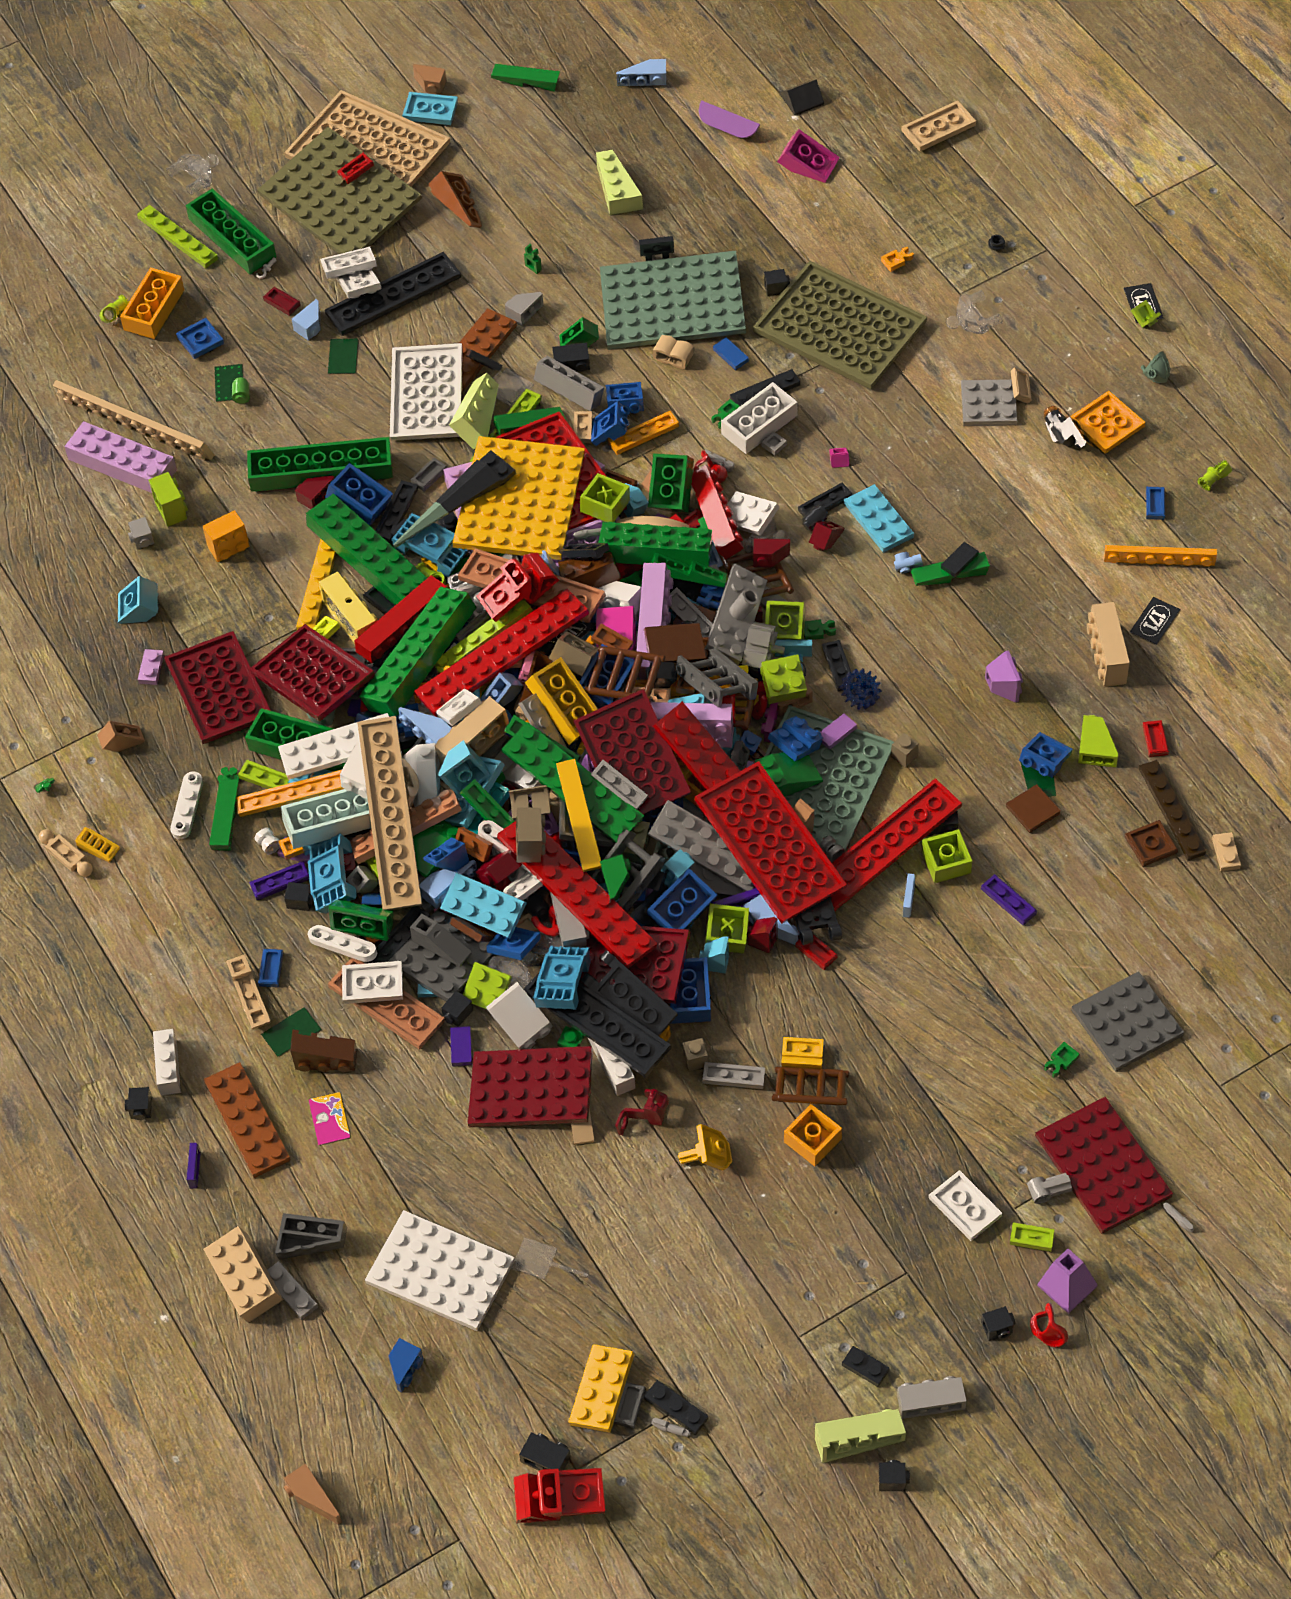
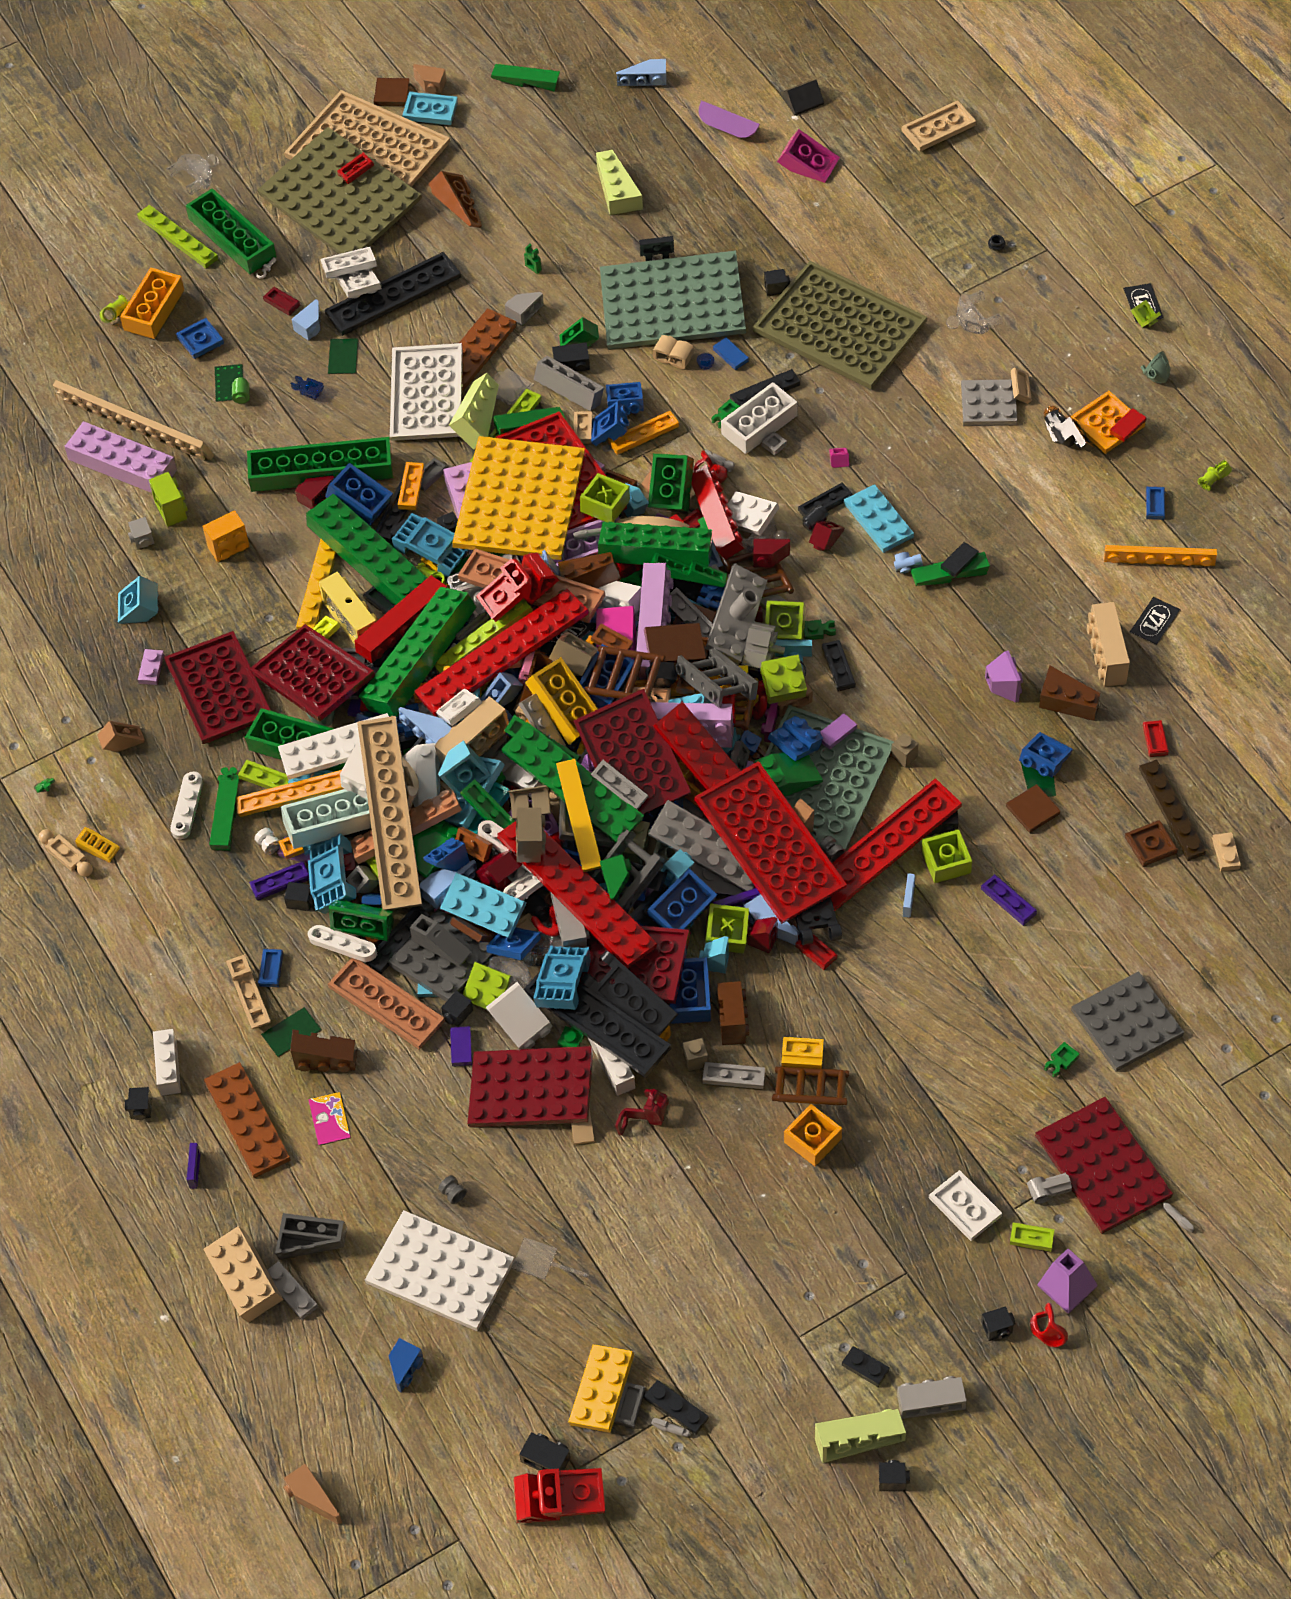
(308, 388): none -> clear blue plate
(372, 982): white plate -> none
(391, 91): none -> reddish brown tile
(411, 486): none -> light orange plate
(452, 1189): none -> dark grey wheel
(476, 481): black plate -> none
(484, 360): black tile -> none
(584, 550): black plate -> none
(705, 361): none -> clear blue plate
(711, 1150): yellow piece -> none
(732, 1013): none -> reddish brown wedge
(857, 695): clear blue gear -> none
(896, 260): light orange plate -> none
(1068, 696): none -> reddish brown wedge
(1096, 743): lime slope -> none
(1127, 425): none -> red tile

